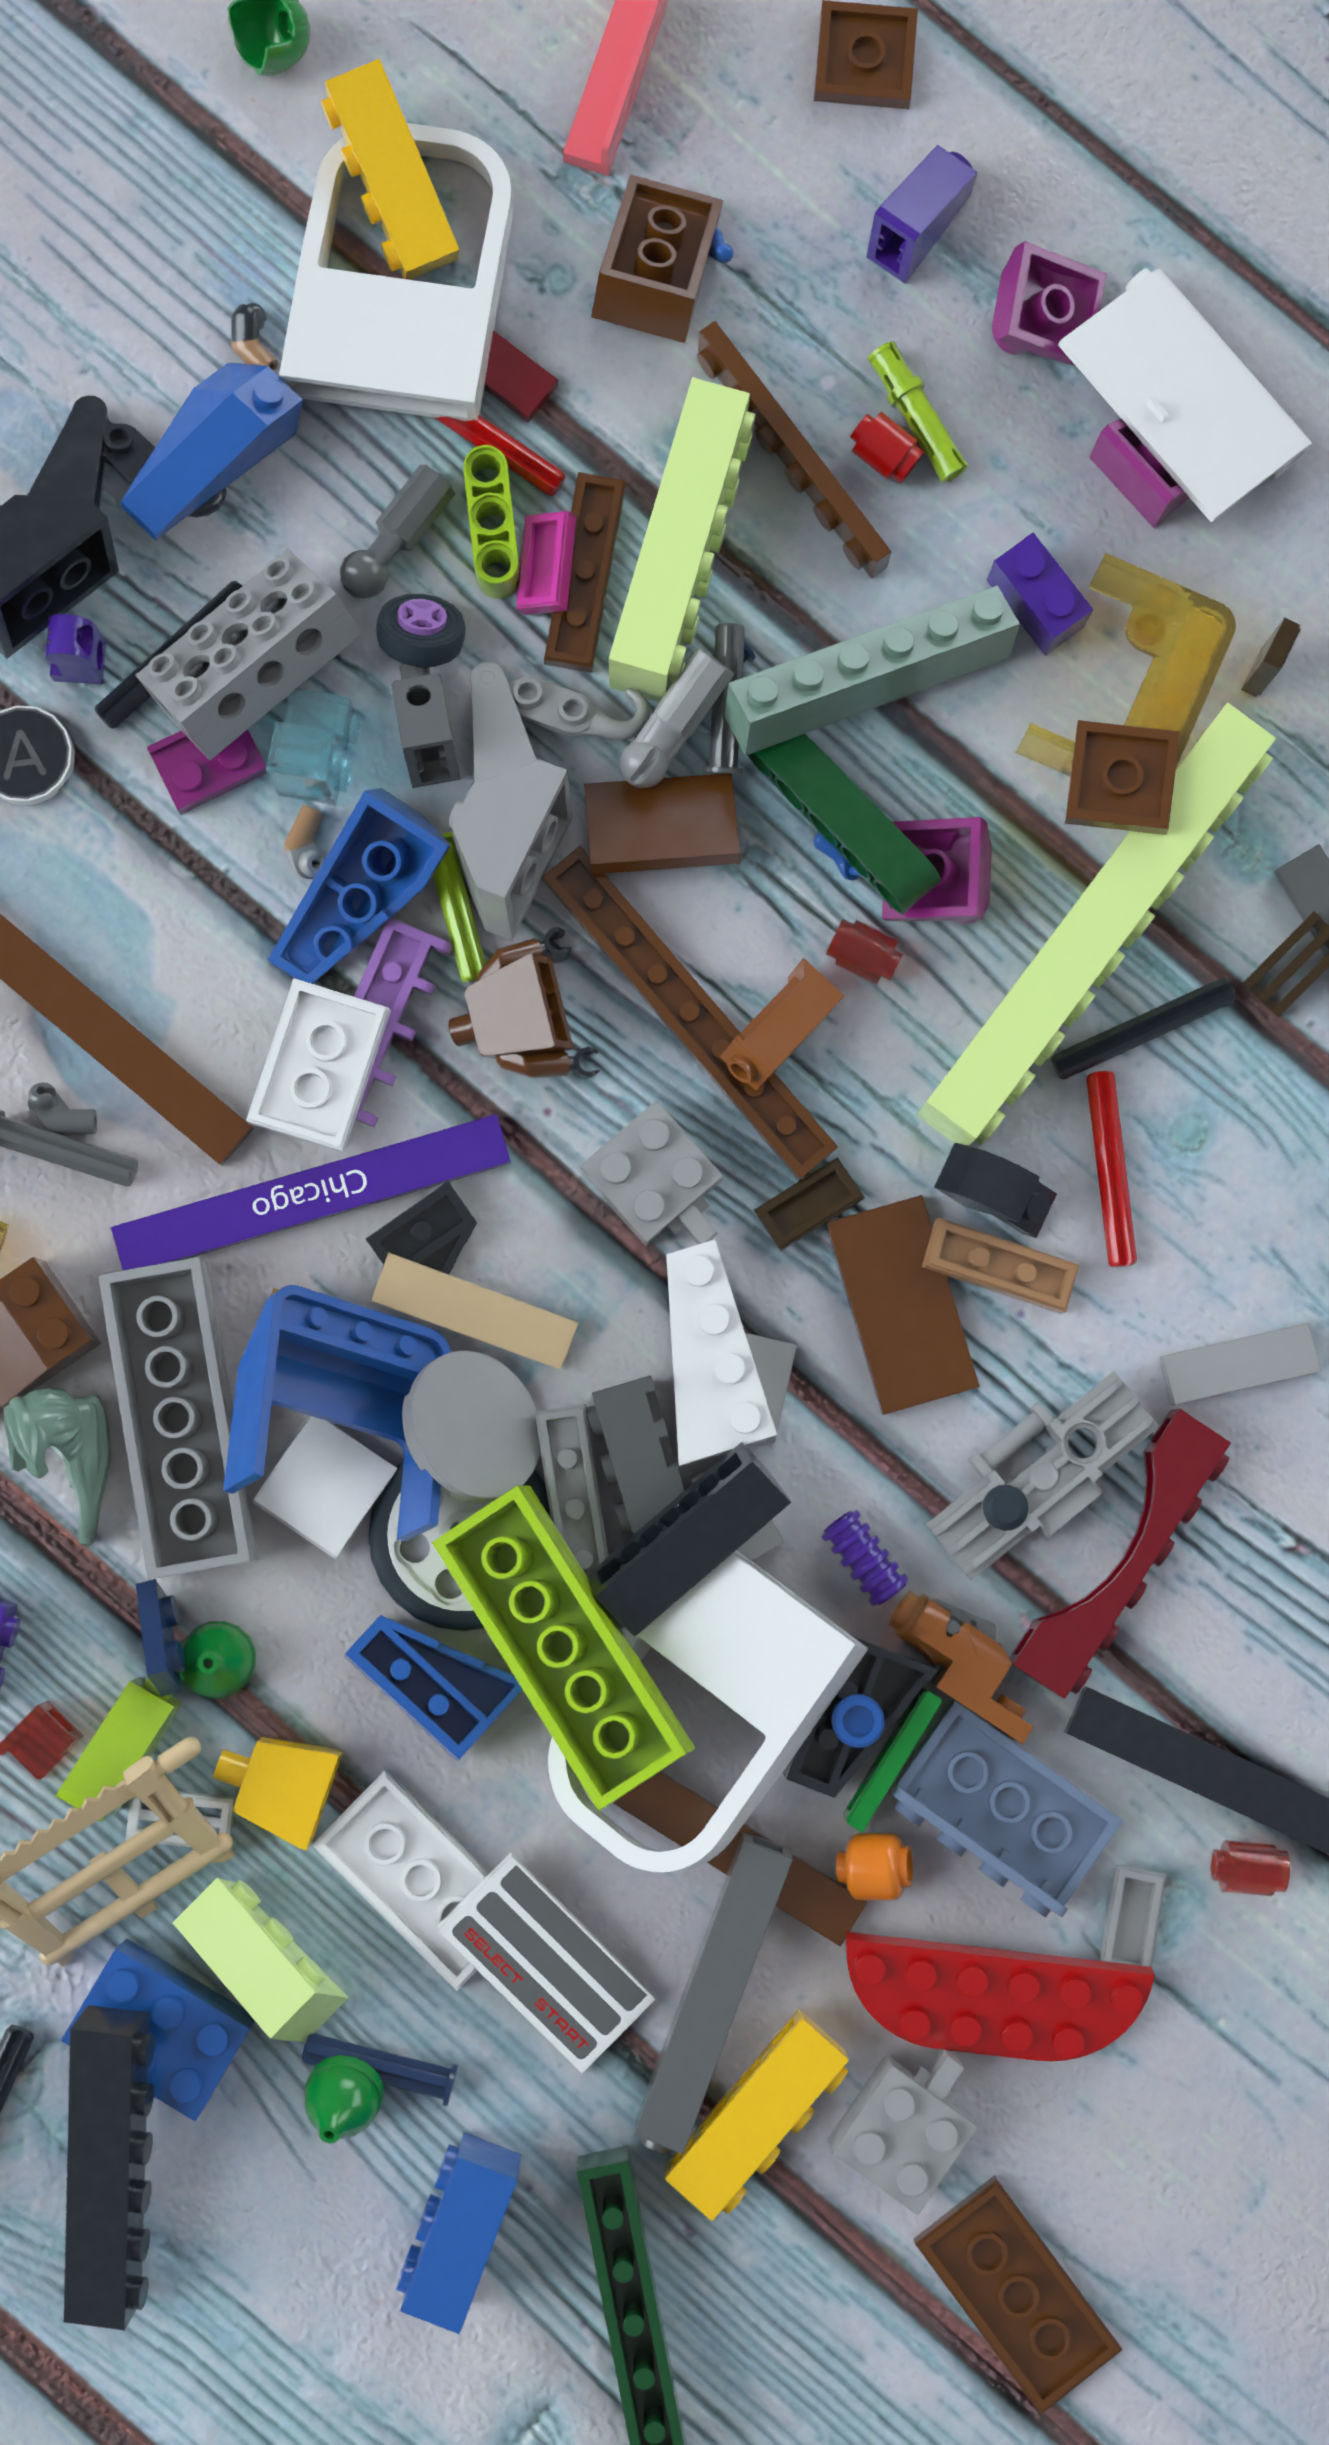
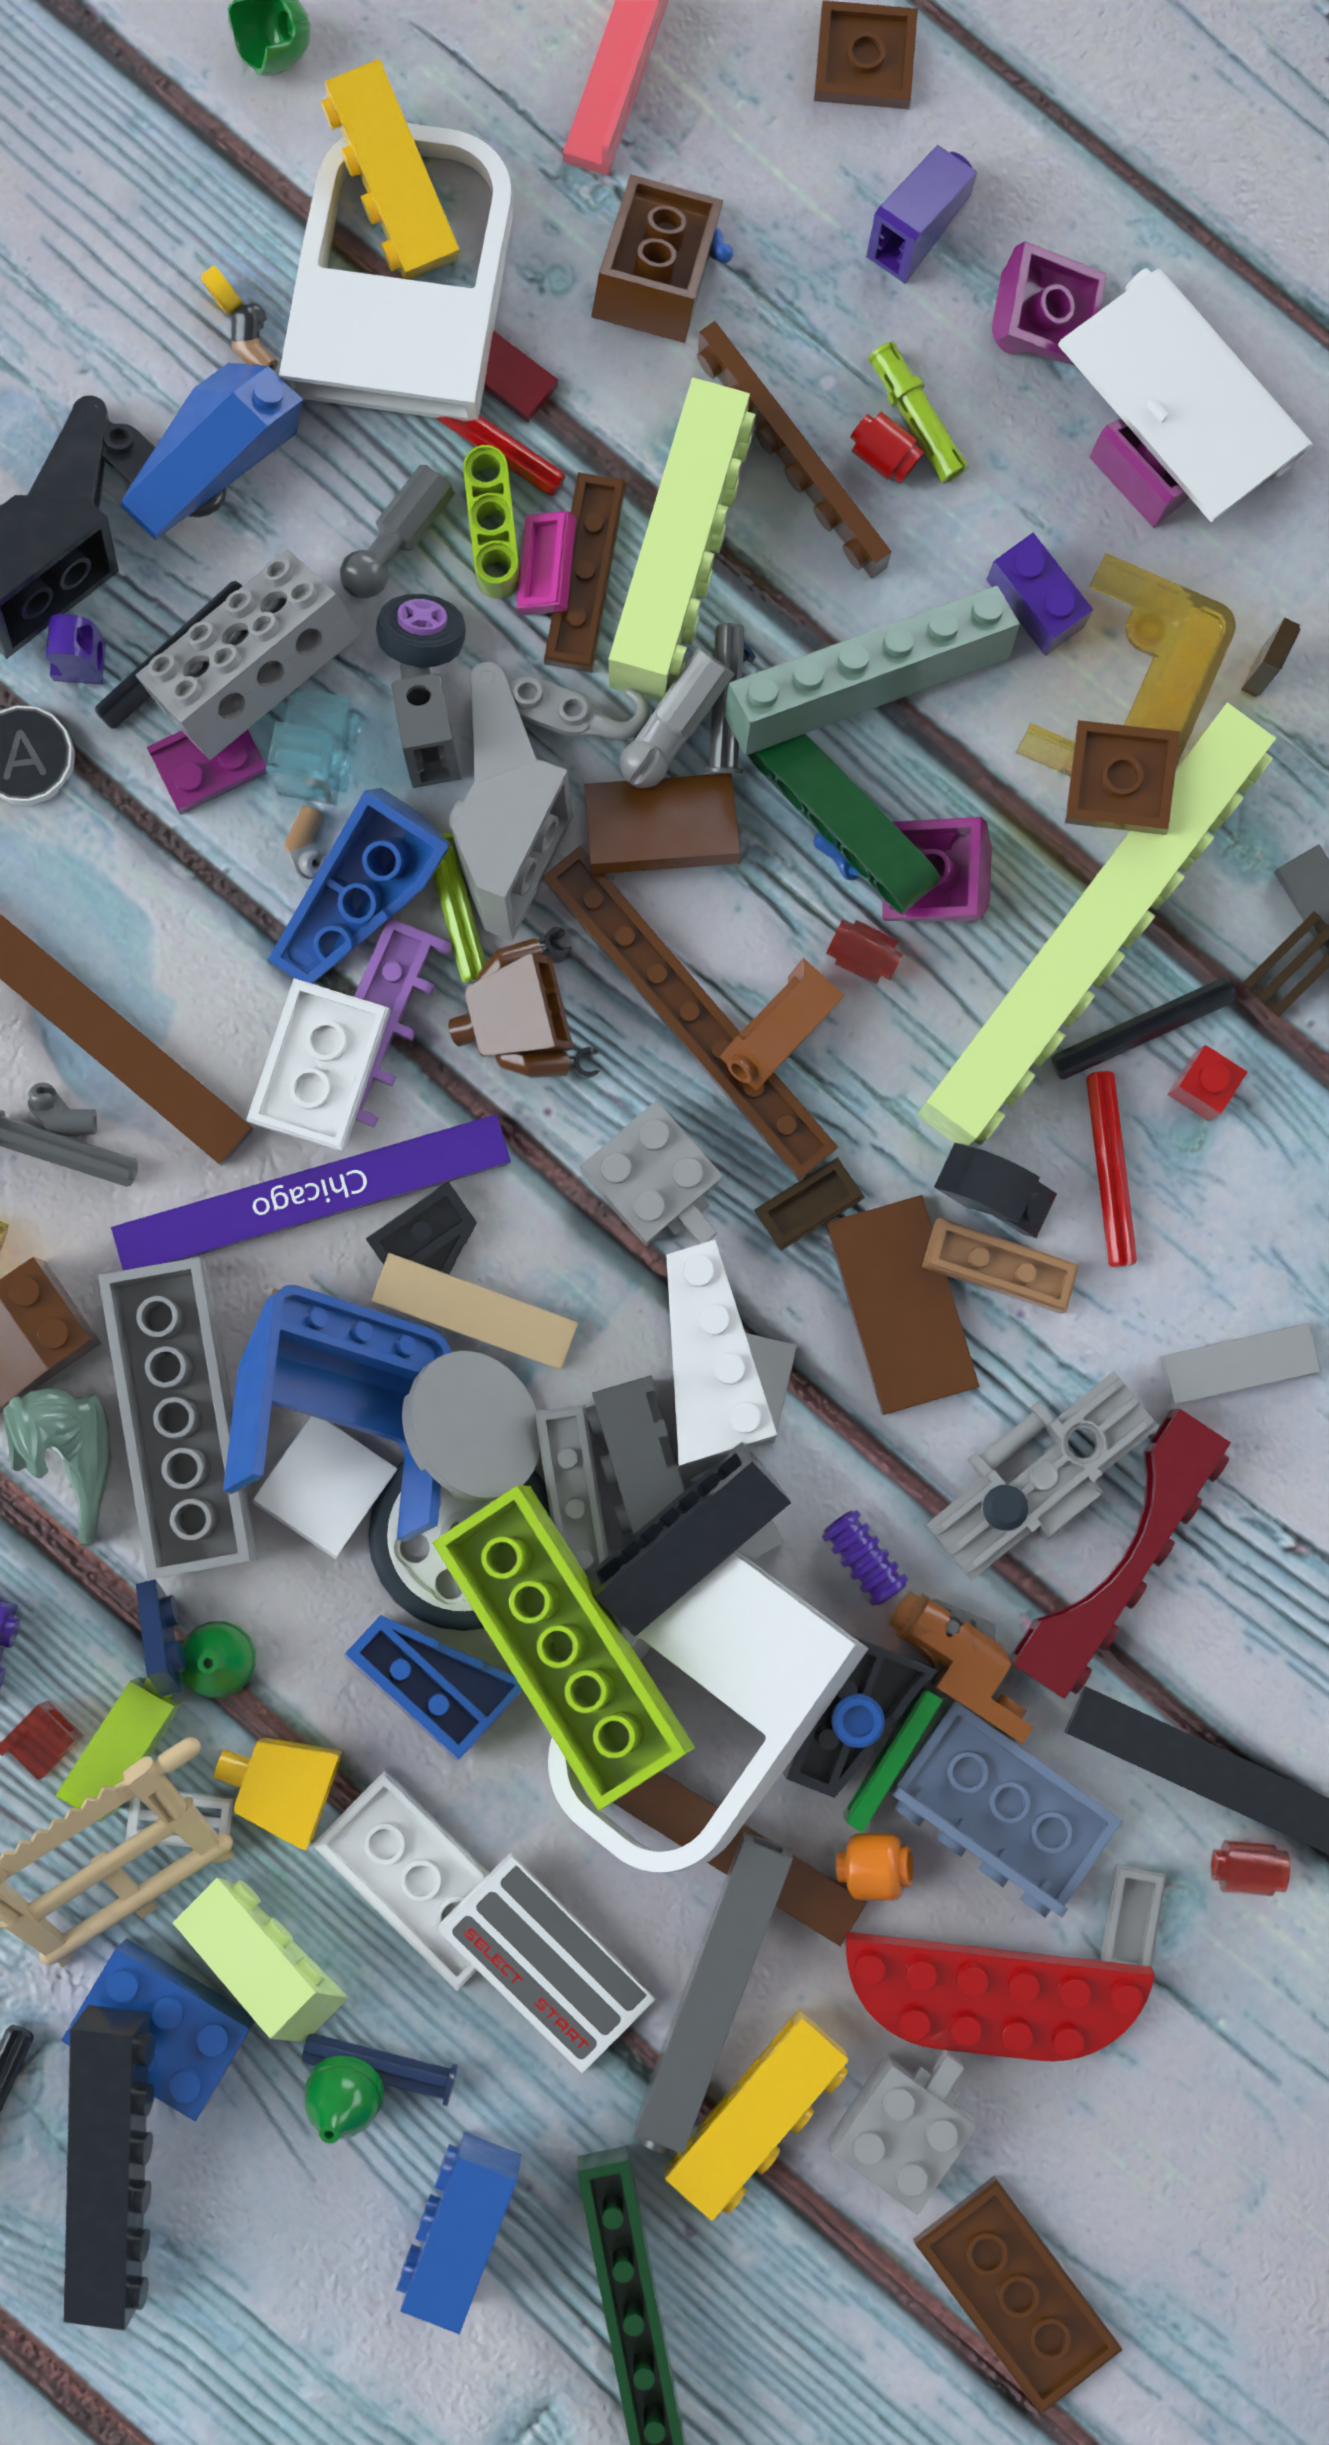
(220, 290): none -> yellow tile
(1207, 1083): none -> red brick

